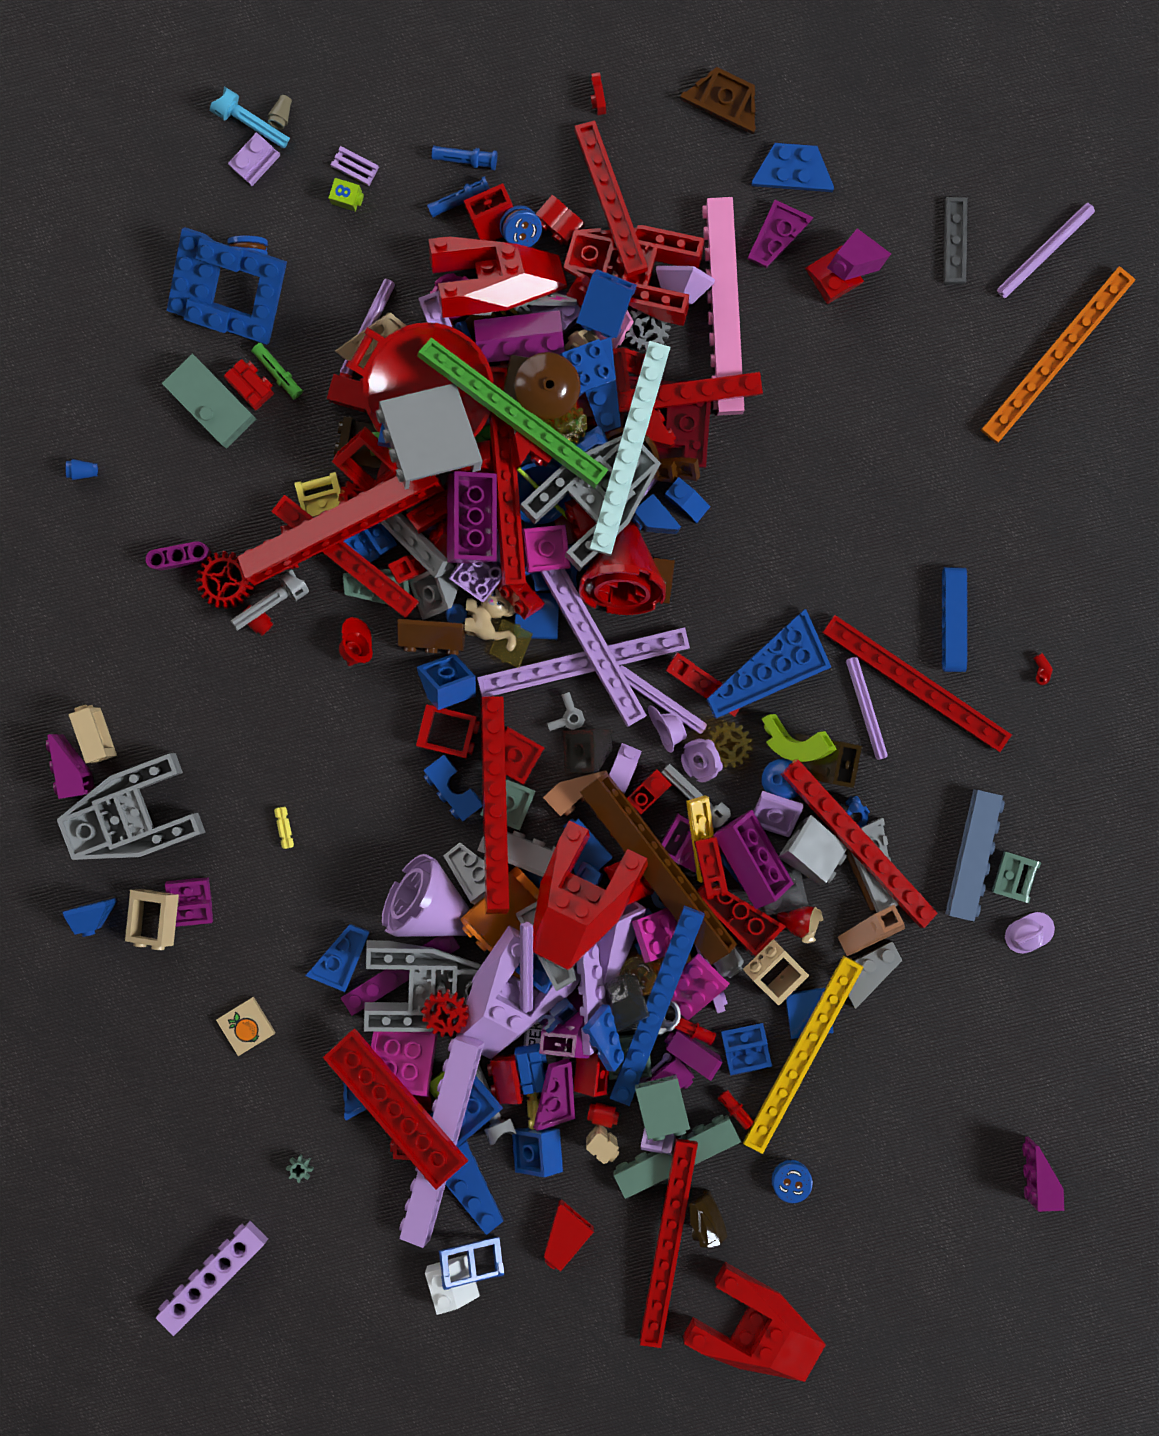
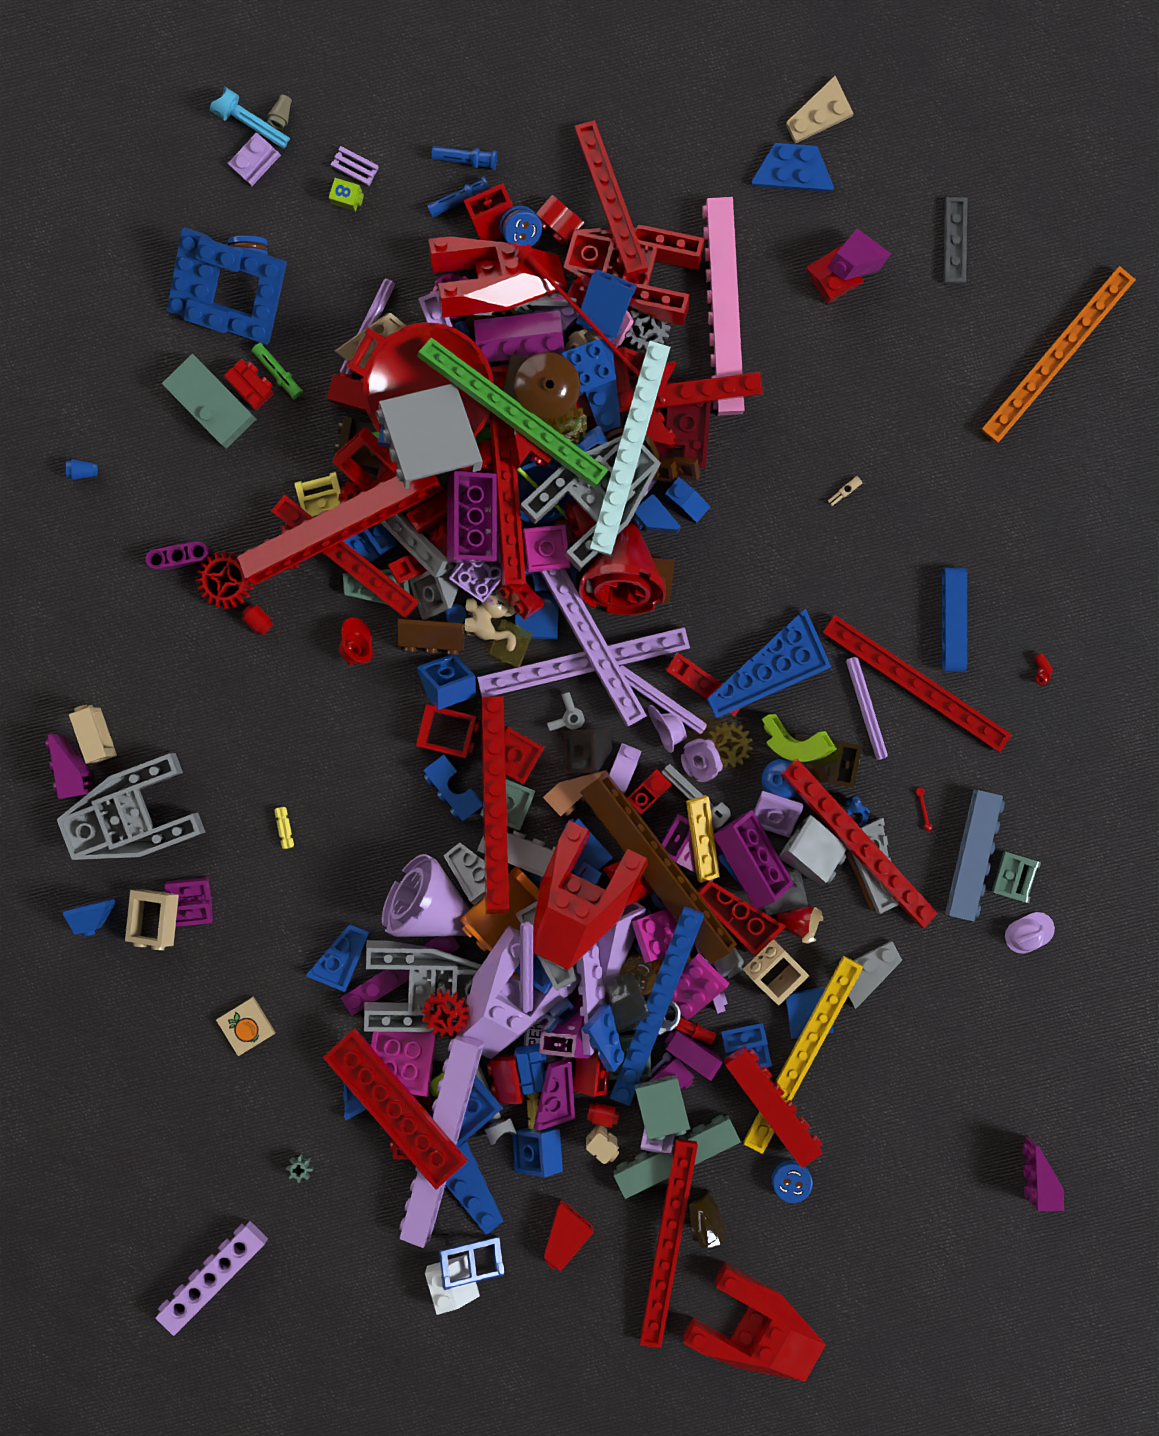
(290, 587): light grey piece -> none
(526, 254): none -> red piece
(598, 99): red plate -> none
(684, 280): lavender slope -> none
(711, 867): red plate -> none
(724, 98): reddish brown wing -> none
(735, 1109): red axle -> none
(773, 1106): none -> red brick
(778, 231): magenta wing -> none
(820, 112): none -> tan wing
(853, 484): none -> tan pin
(872, 930): nougat slope -> none
(920, 792): none -> red hinge
(1045, 250): lavender axle -> none

